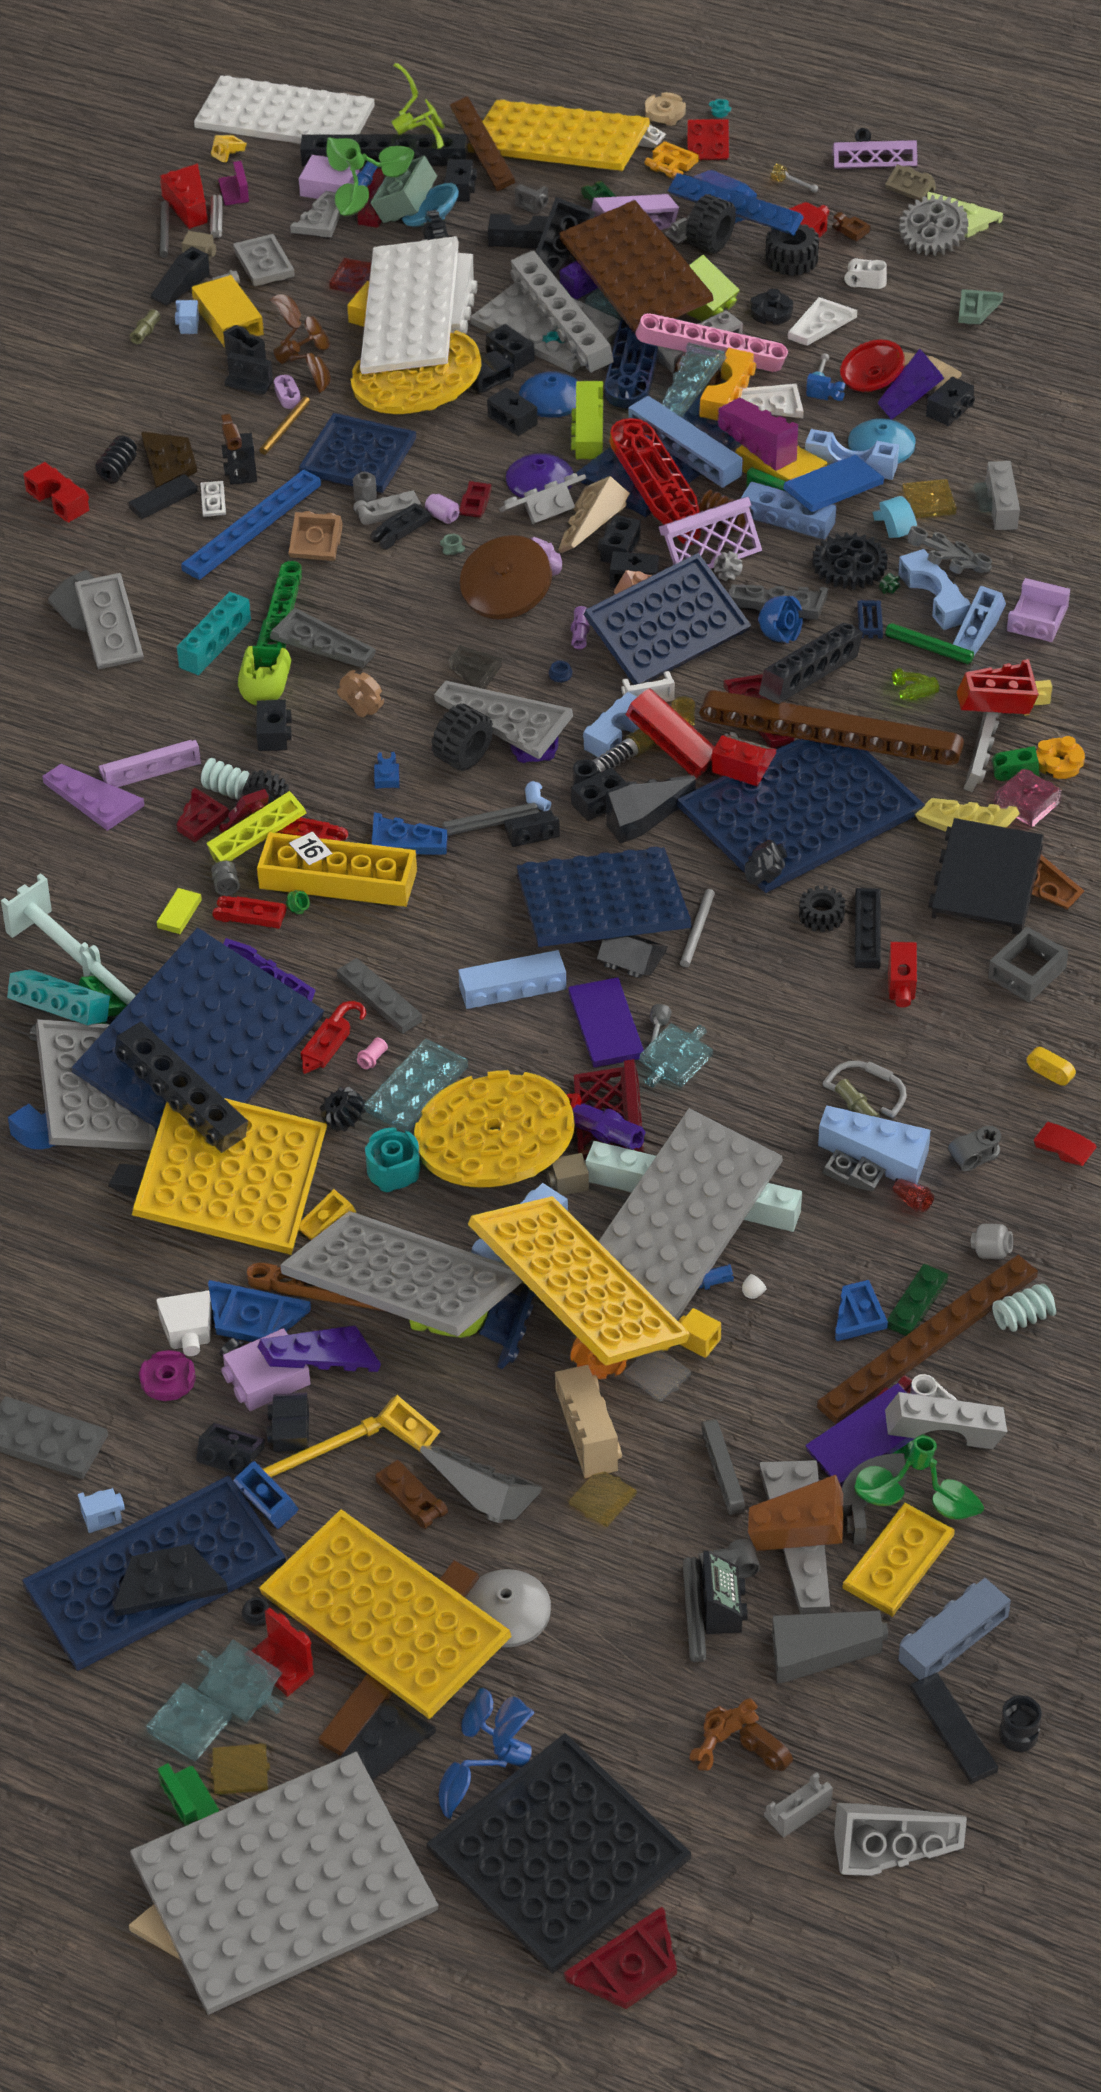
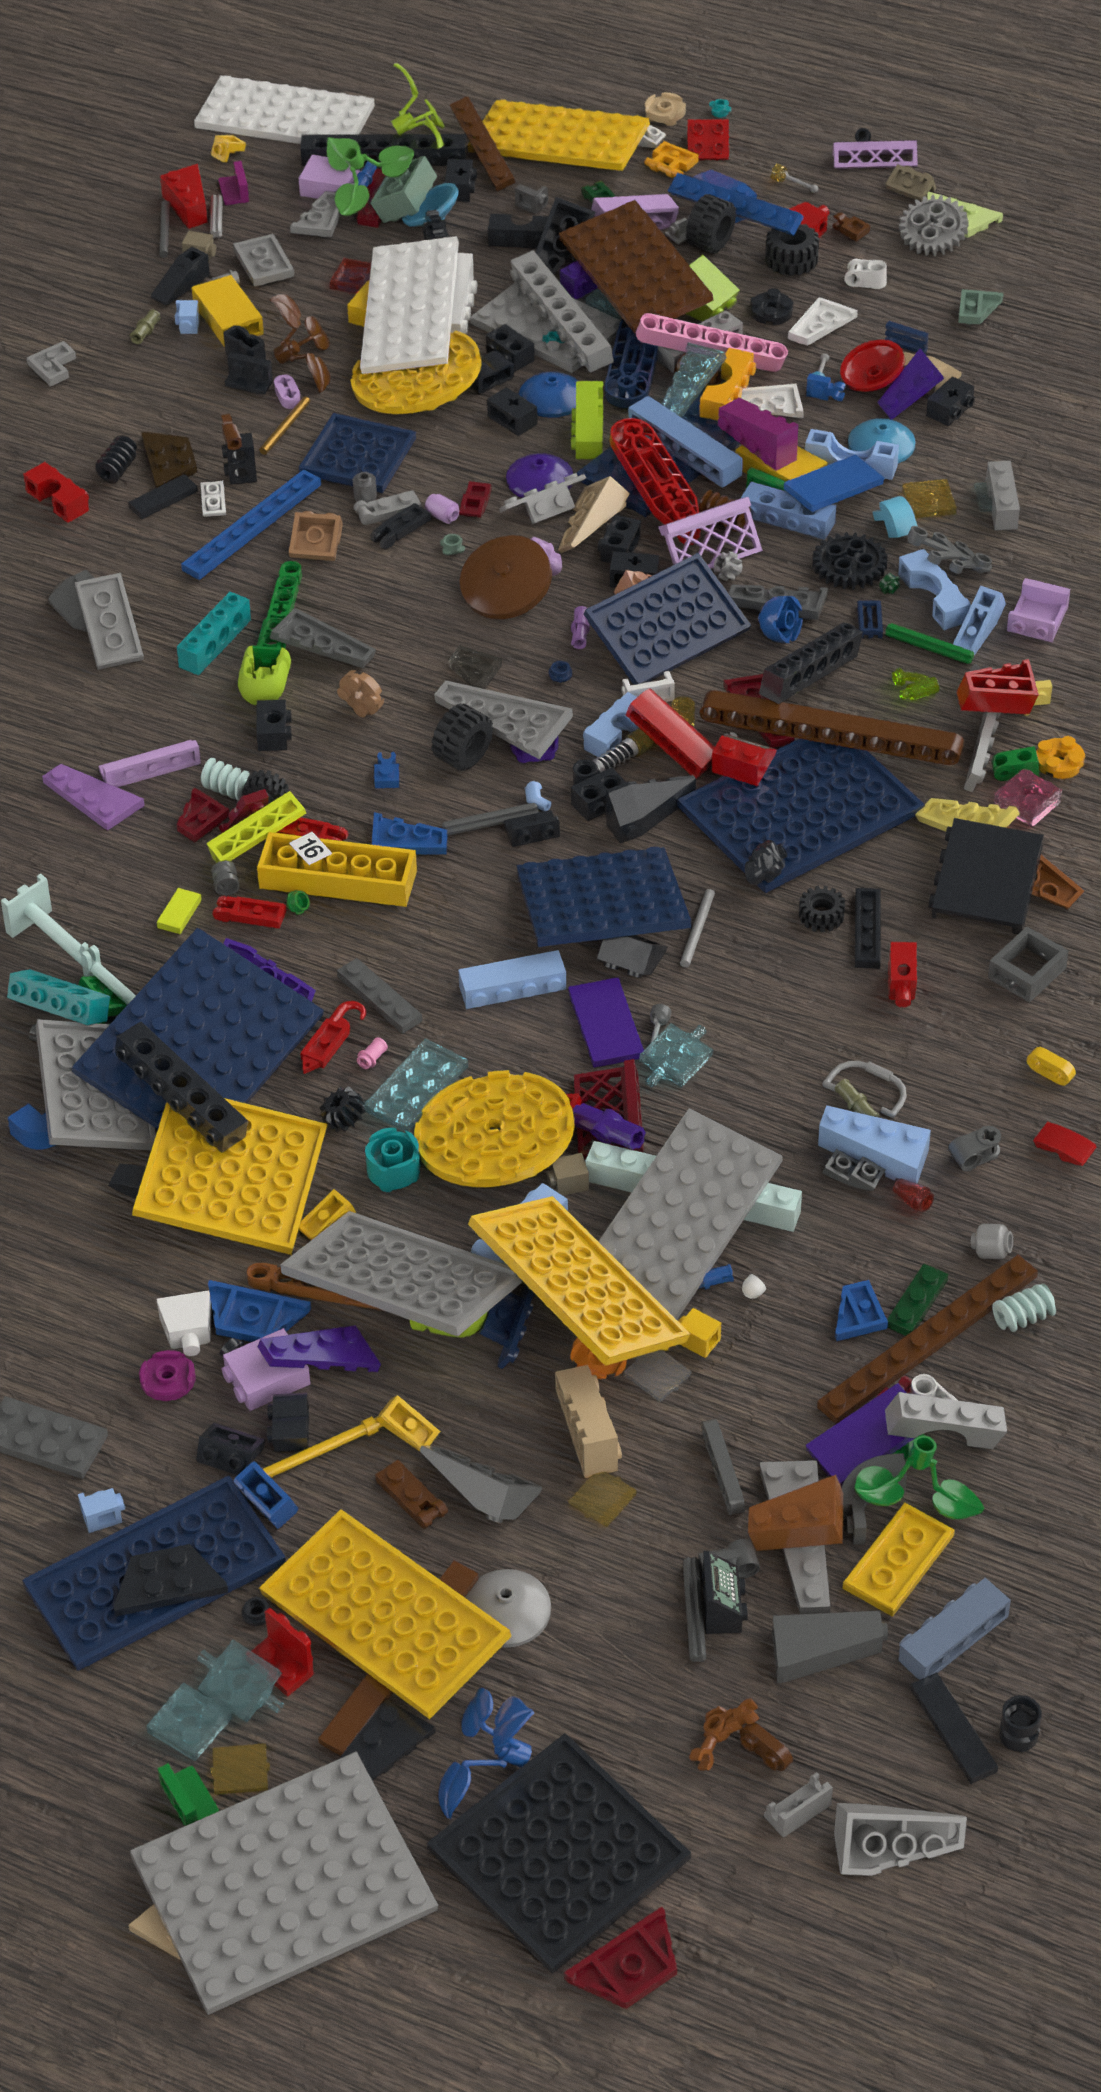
(50, 362): none -> light grey plate
(906, 341): none -> dark blue tile

